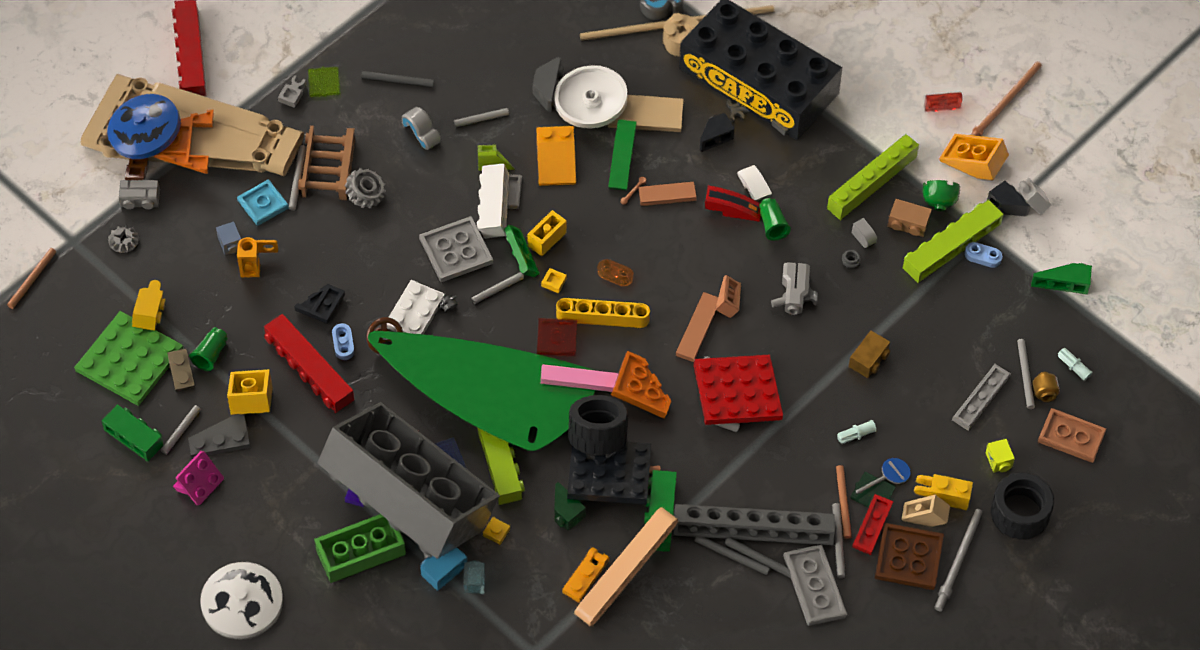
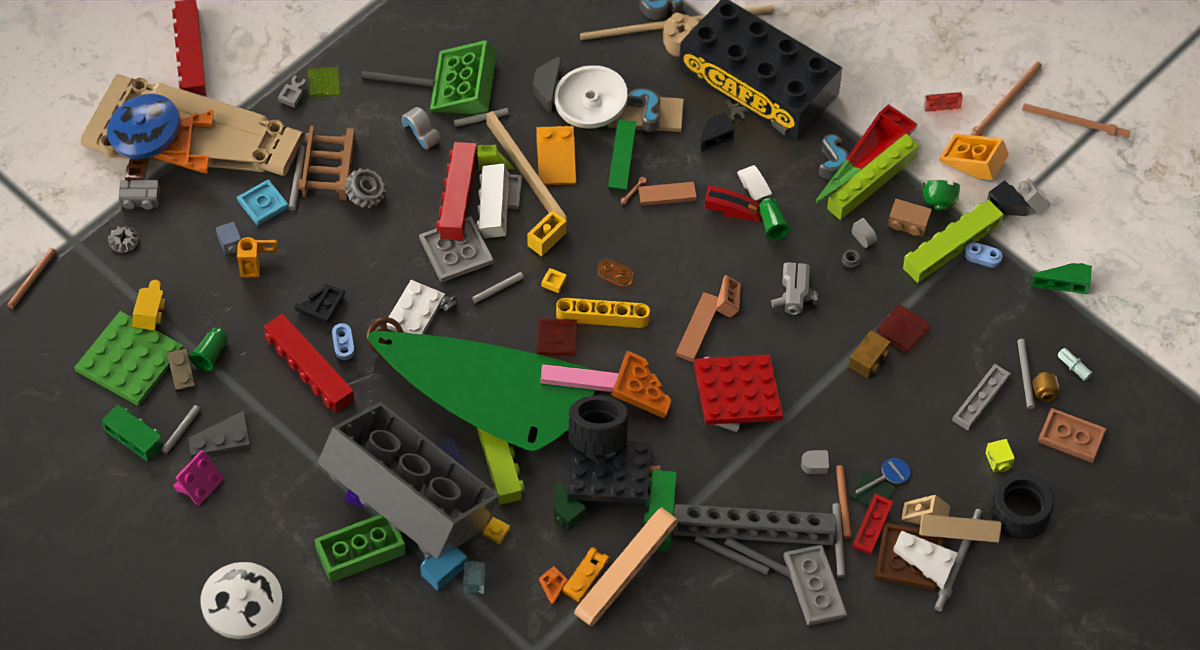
(250, 392): yellow brick -> none
(458, 191): none -> brick
(464, 79): none -> bright green slope
(521, 251): green plate -> none
(523, 165): none -> tan tile
(553, 583): none -> orange piece
(651, 102): none -> dark grey animal
(815, 462): none -> light grey piece
(835, 154): none -> dark grey animal
(856, 432): light aqua axle -> none
(882, 133): none -> red plate
(903, 328): none -> clear red plate
(928, 557): none -> white wing
(950, 490): yellow hinge -> none
(960, 528): none -> tan tile
(1111, 129): none -> nougat bar

